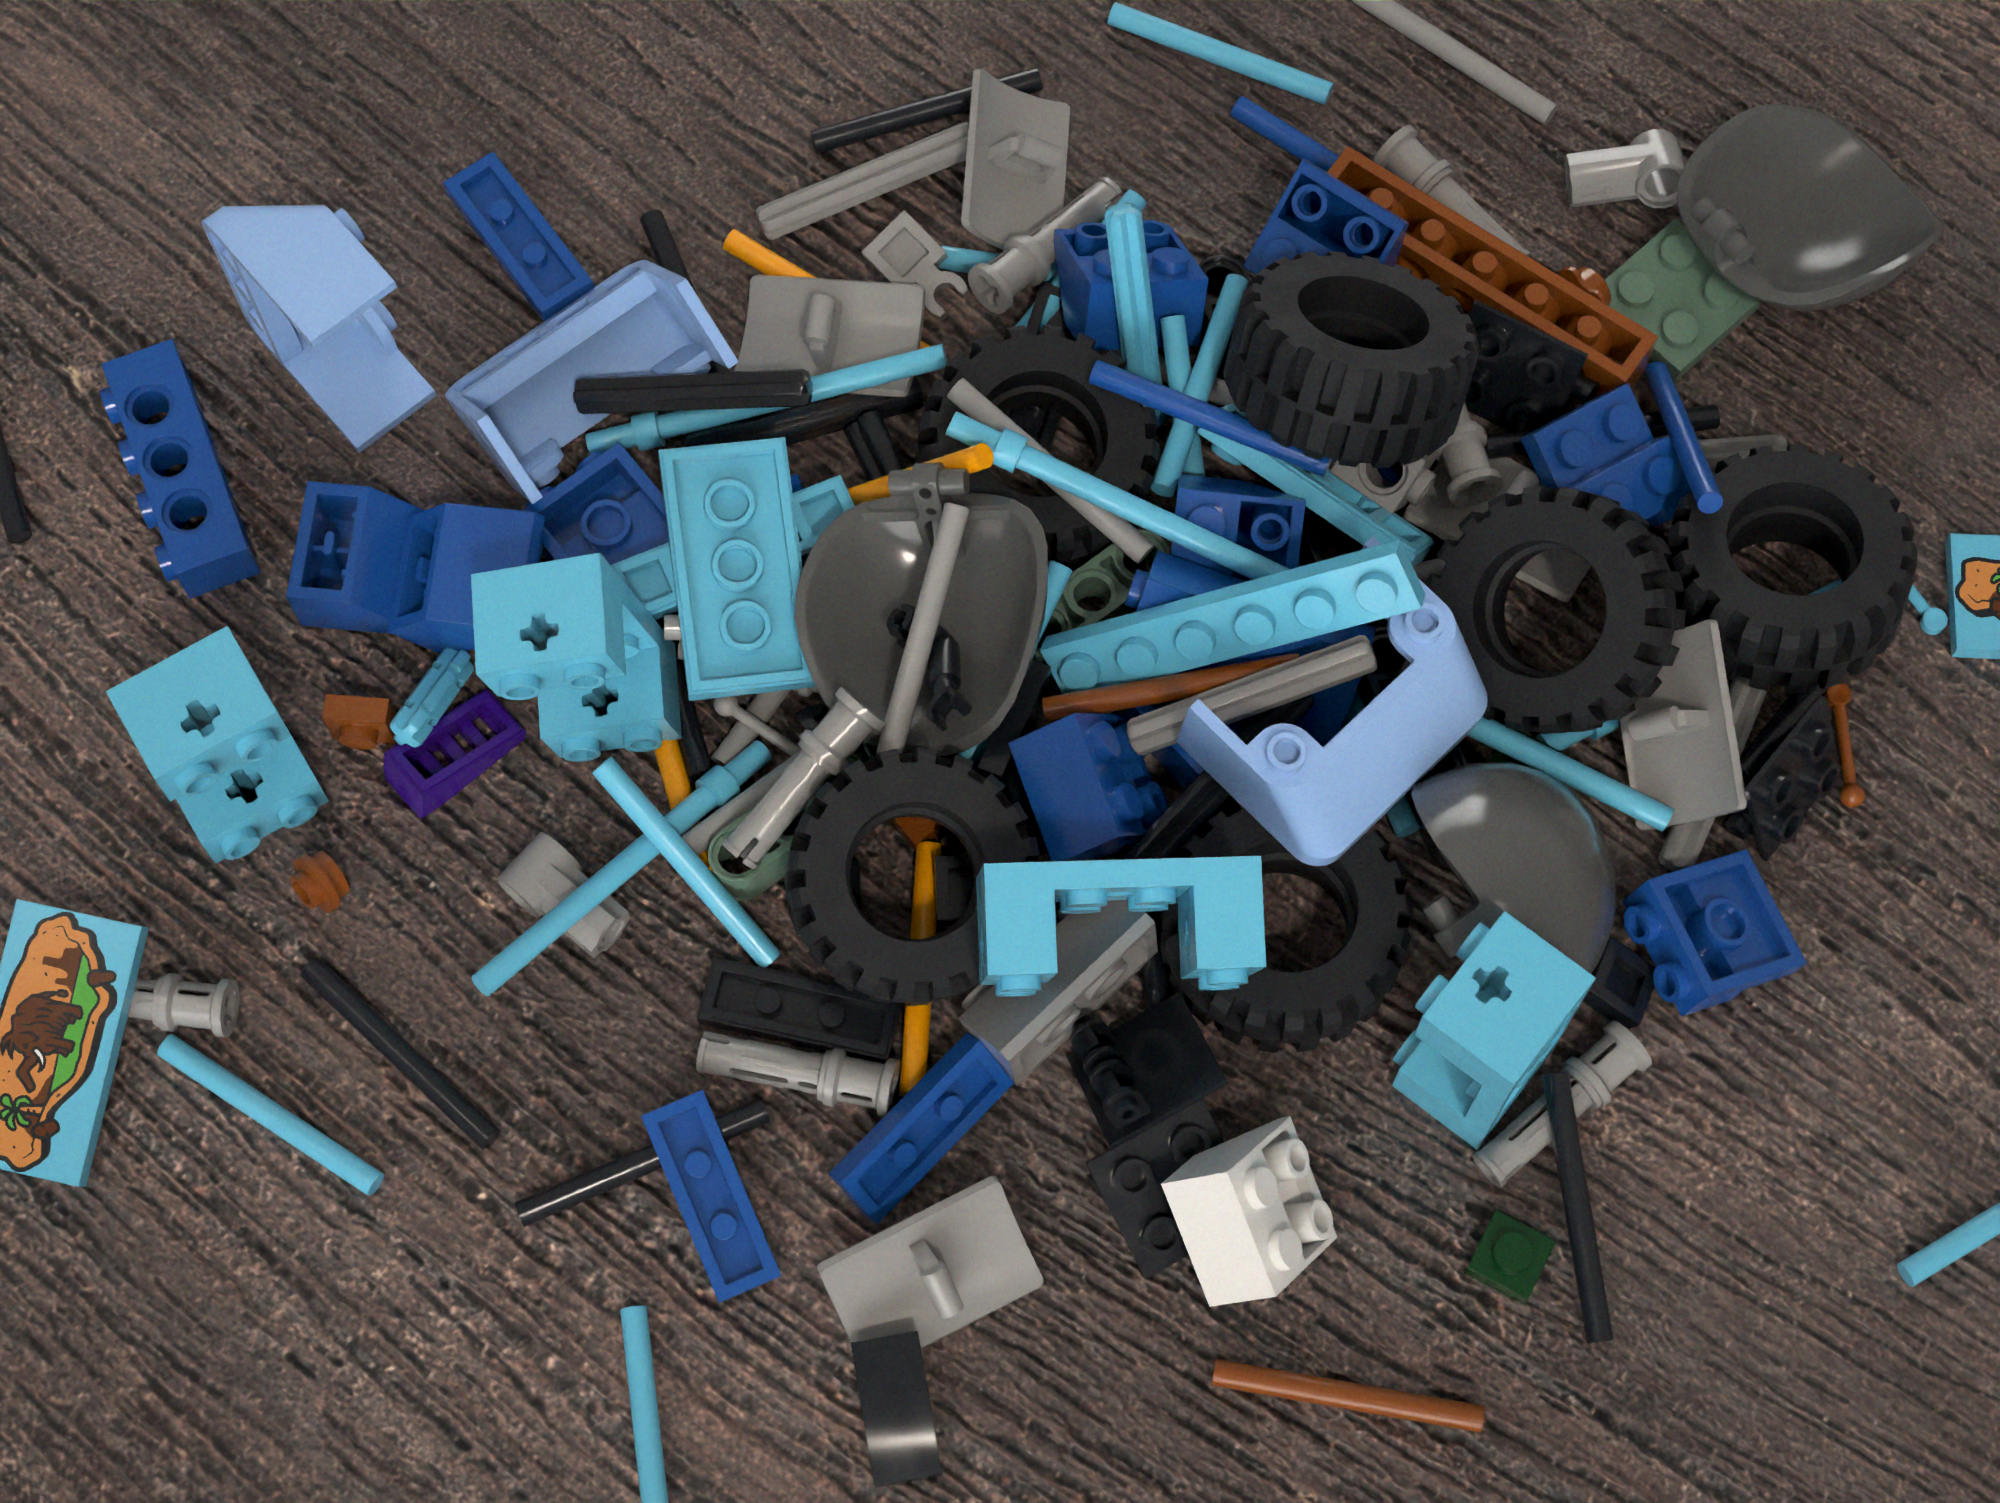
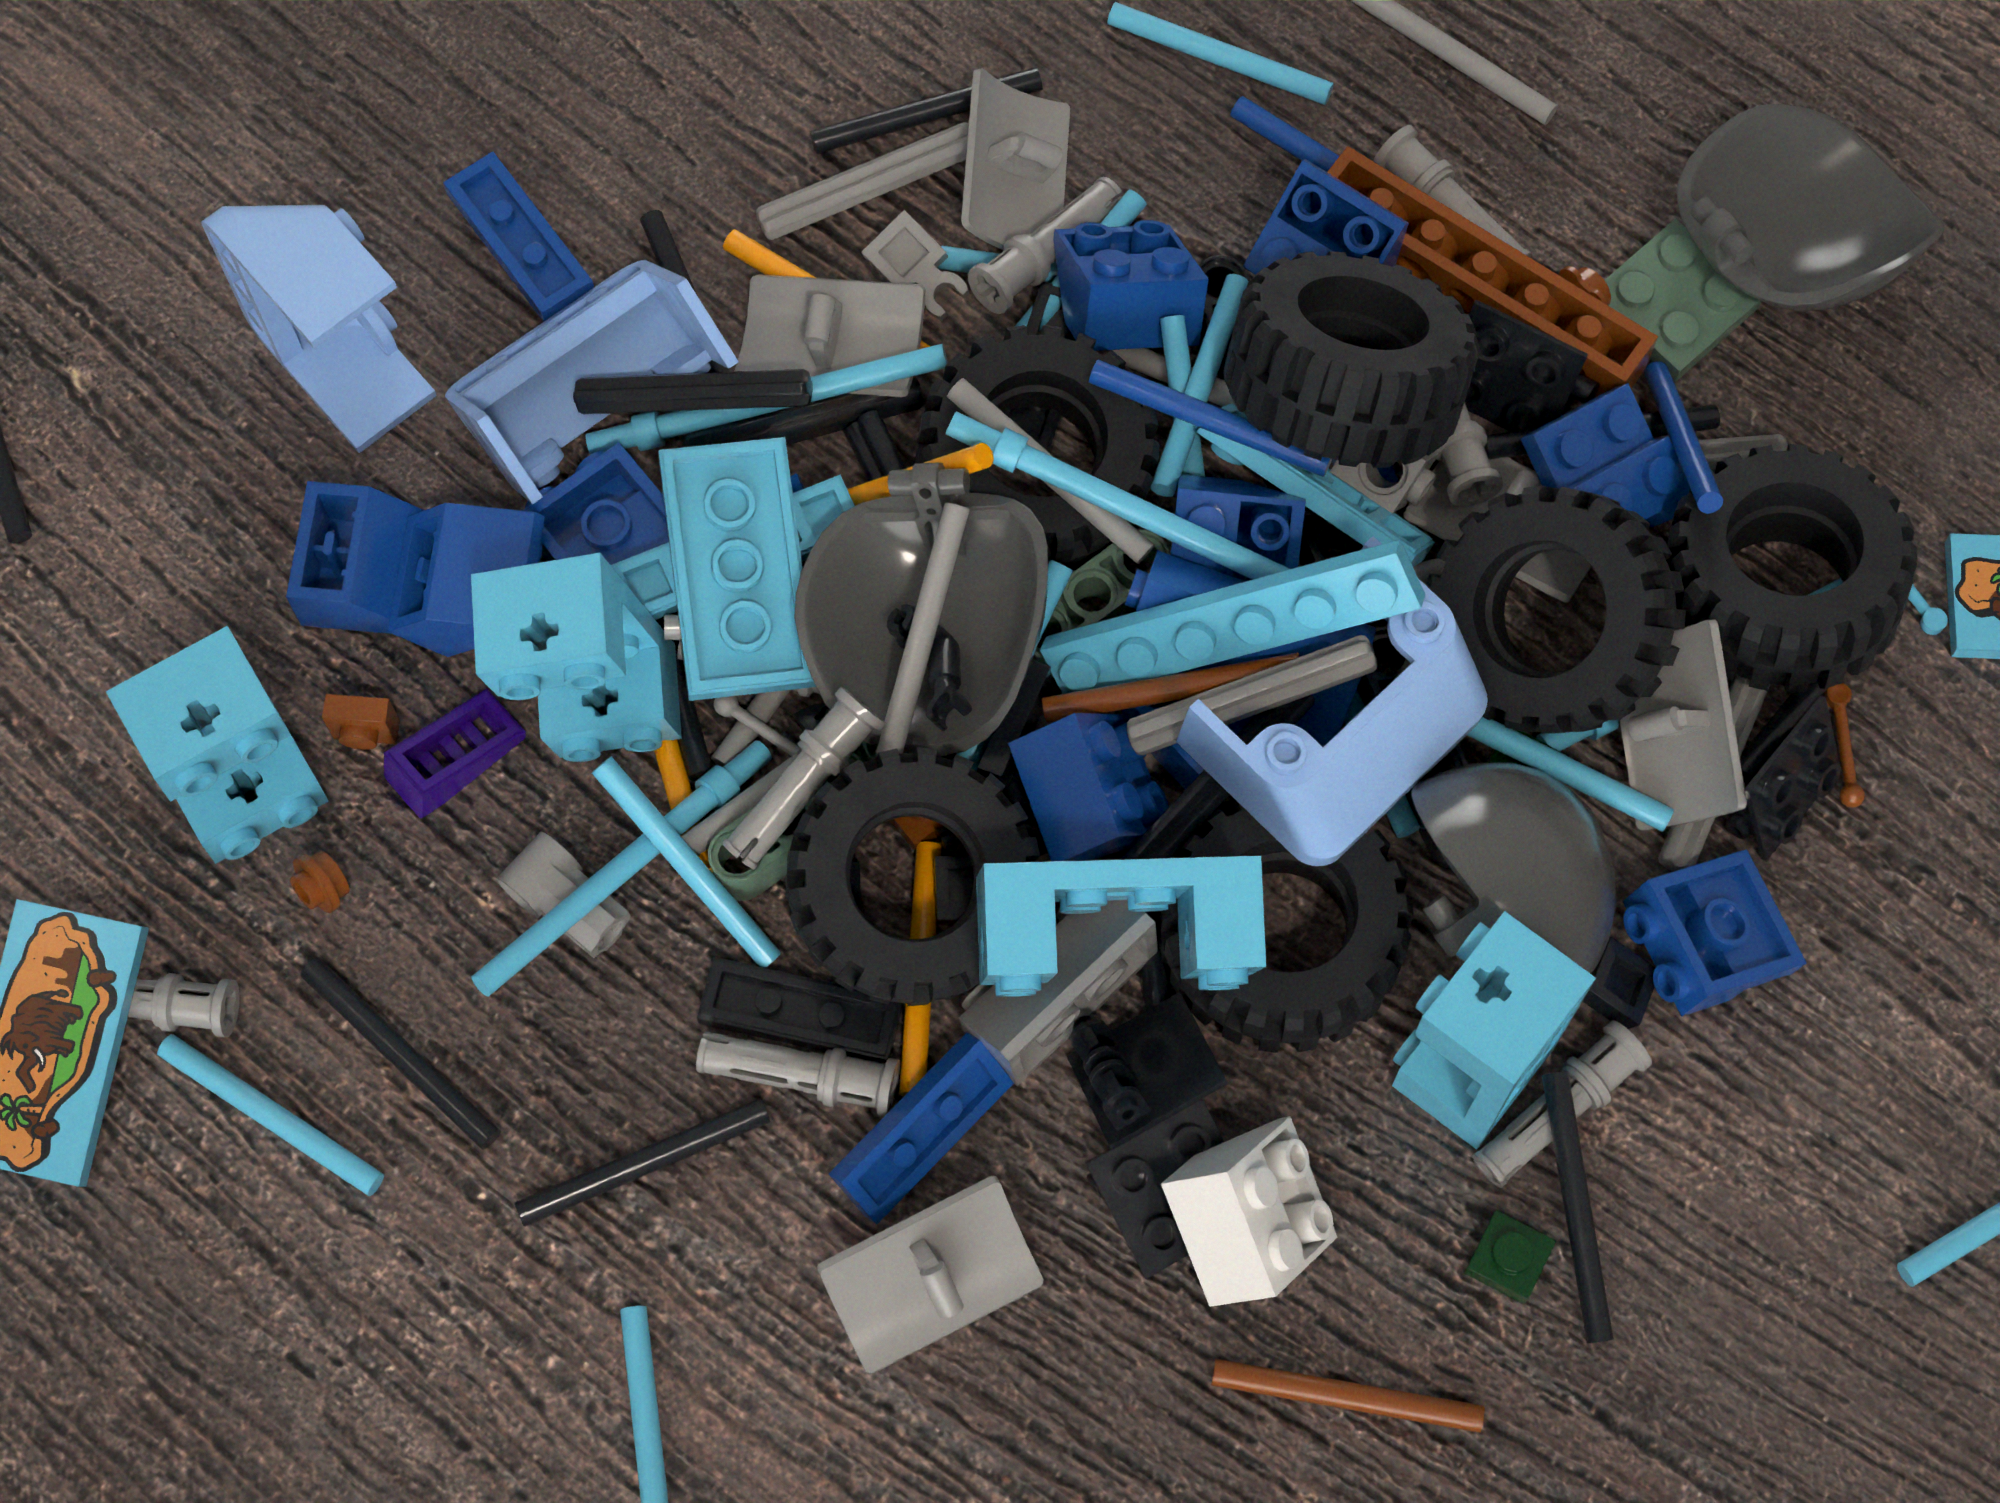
(219, 548): blue brick -> none
(431, 697): medium azure axle -> none
(711, 1196): blue plate -> none
(896, 1409): black slope -> none
(1133, 293): medium azure axle -> none
(1641, 171): light grey piece -> none

